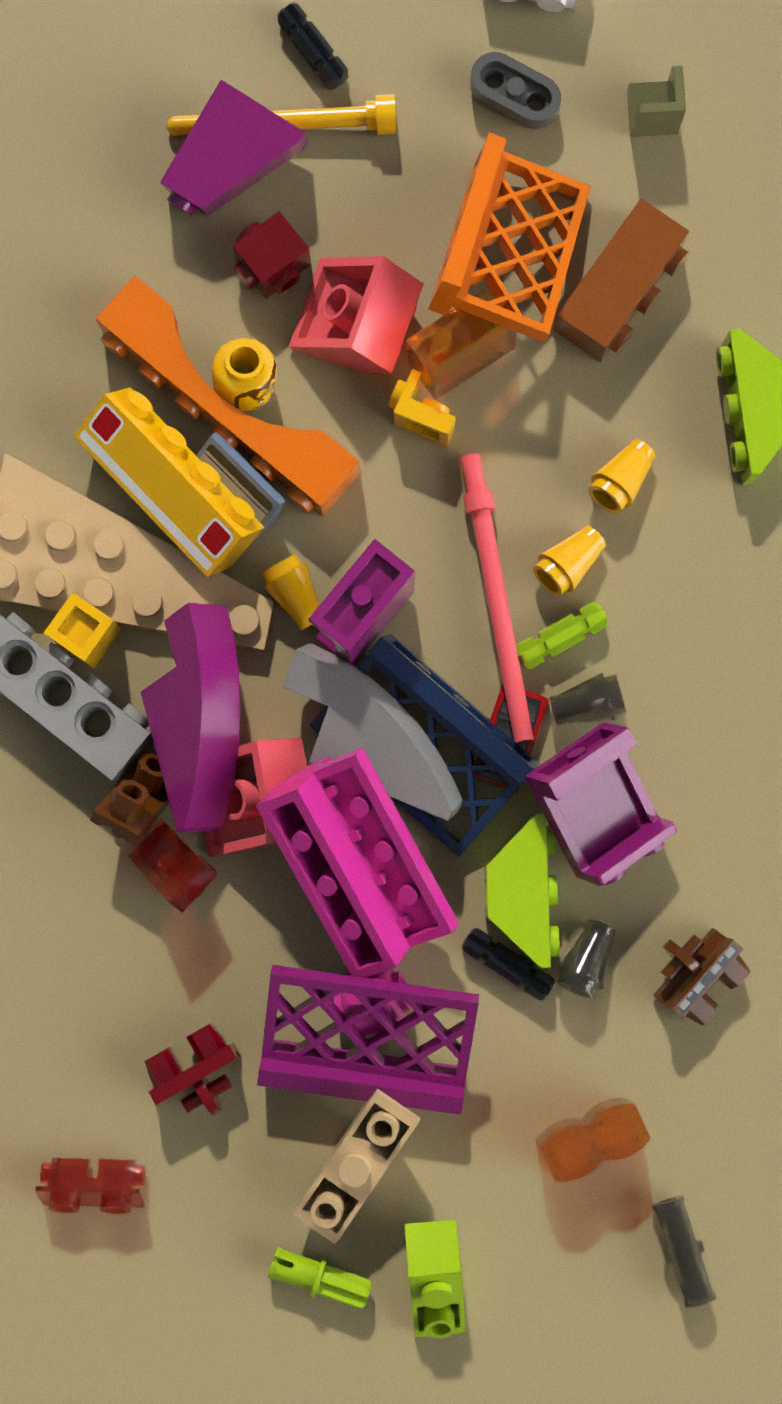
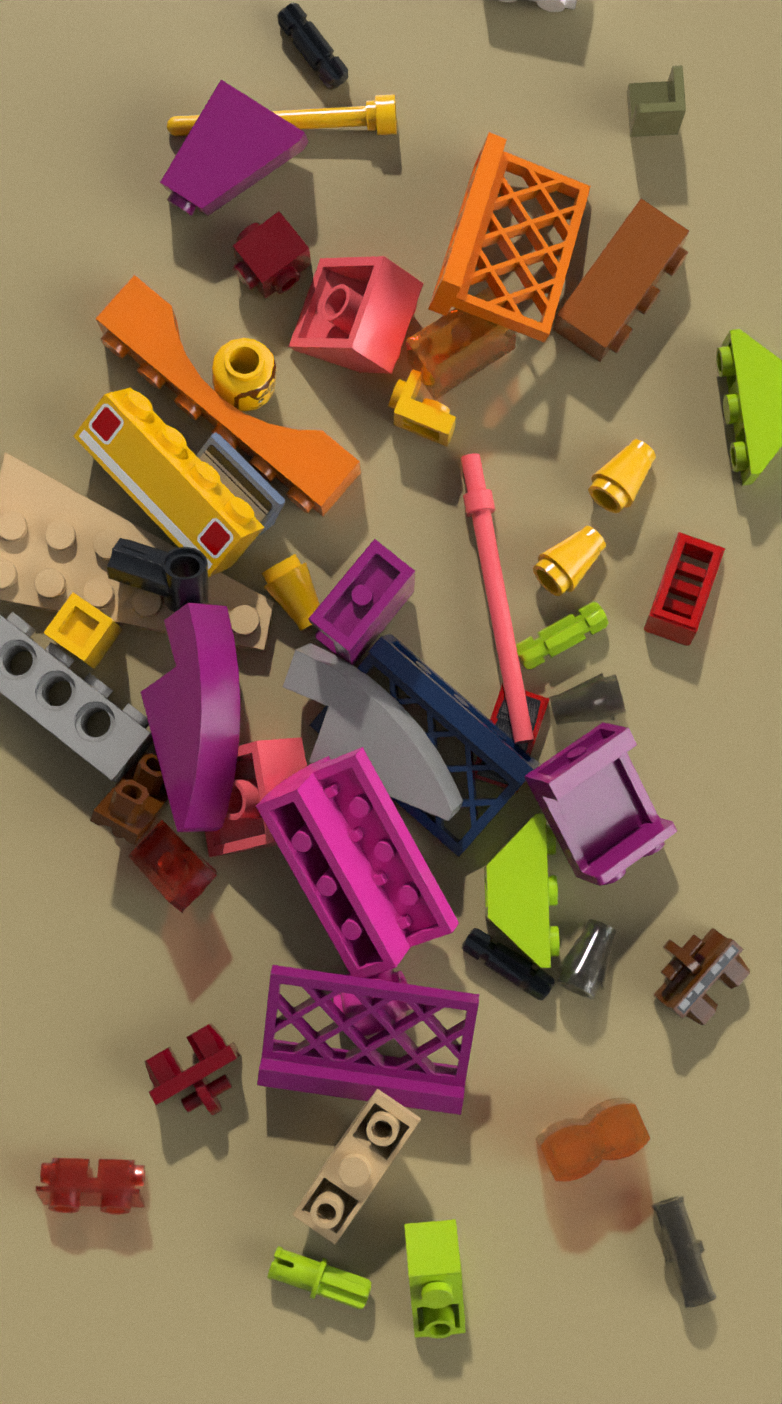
(175, 574): none -> black piece
(518, 88): dark grey plate -> none
(671, 617): none -> red slope

